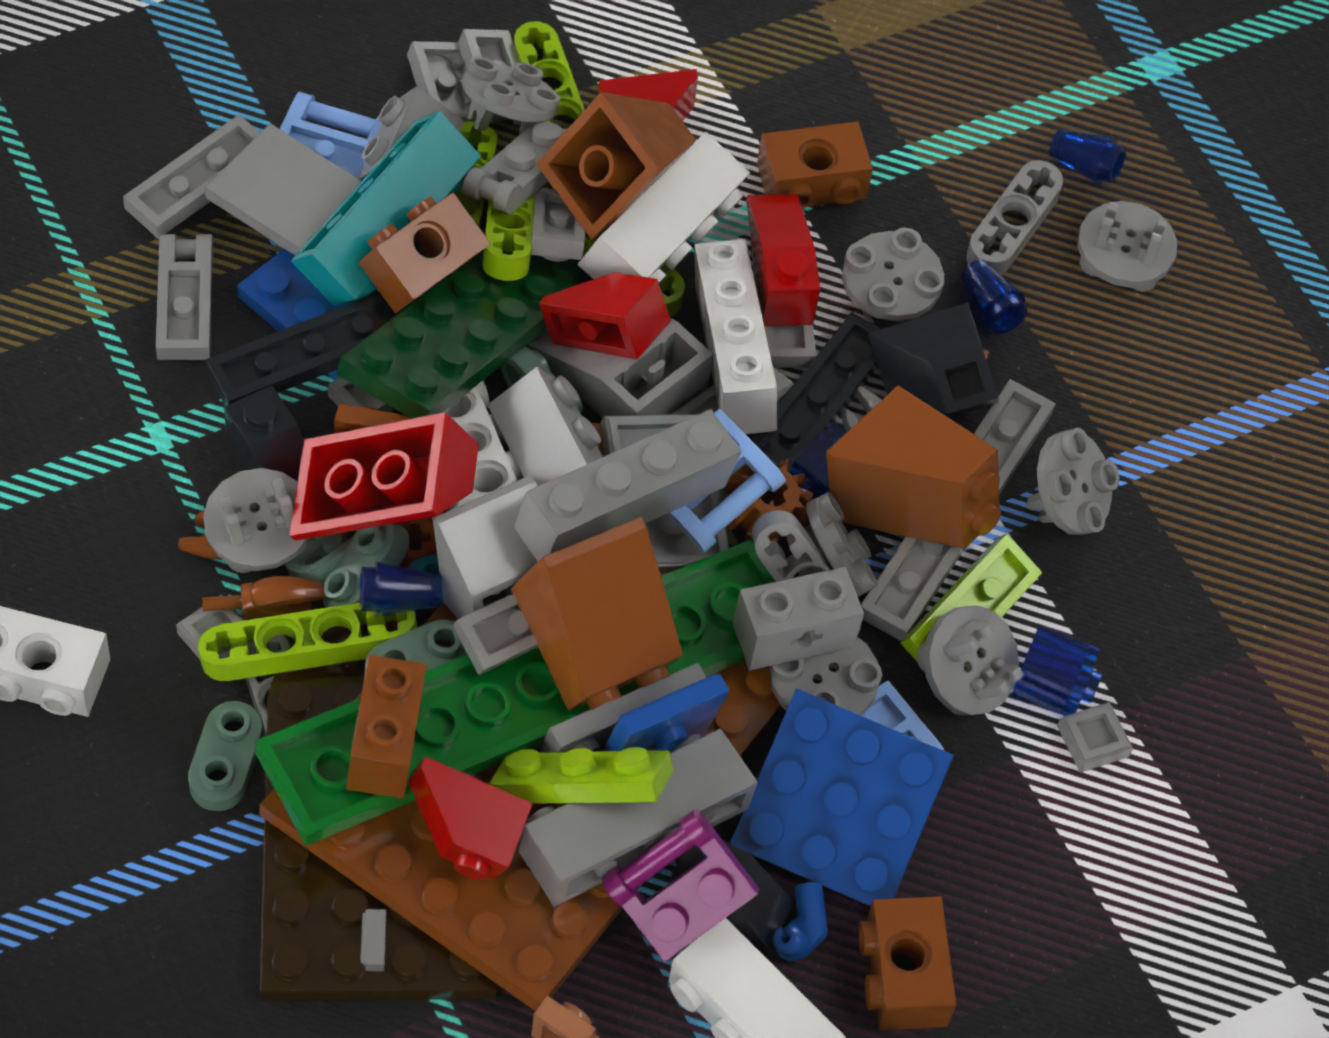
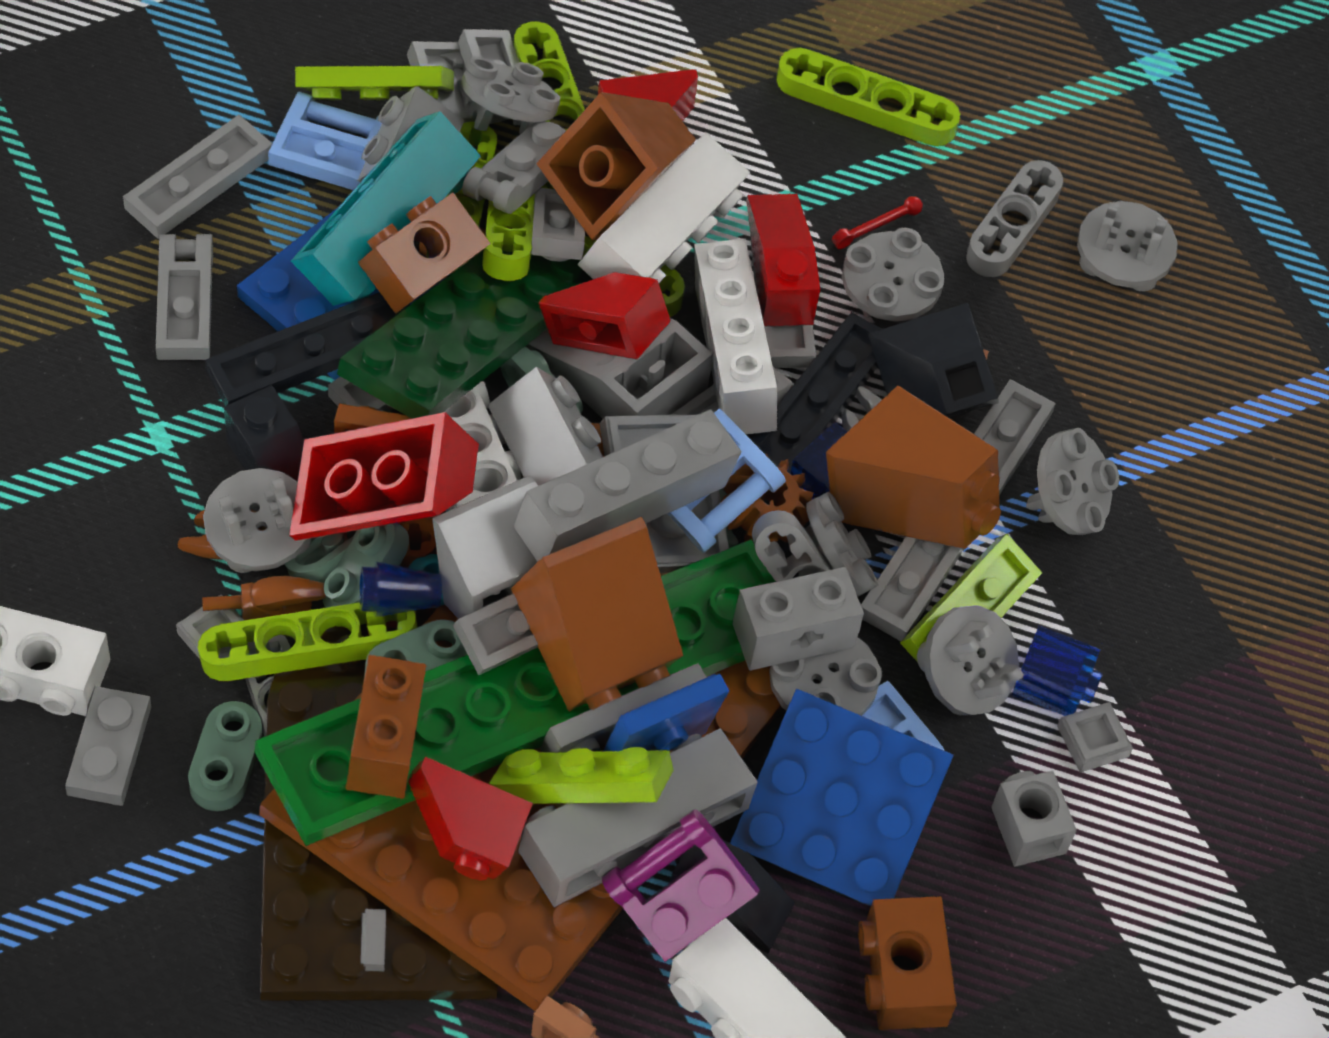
(108, 746): none -> light grey plate
(281, 188): light grey tile -> none
(372, 81): none -> lime plate
(809, 926): blue arm -> none
(816, 164): dark orange brick -> none
(844, 237): none -> red hinge
(864, 103): none -> lime beam
(994, 297): clear blue cone -> none
(1030, 838): none -> light grey brick
(1089, 154): clear blue cone -> none

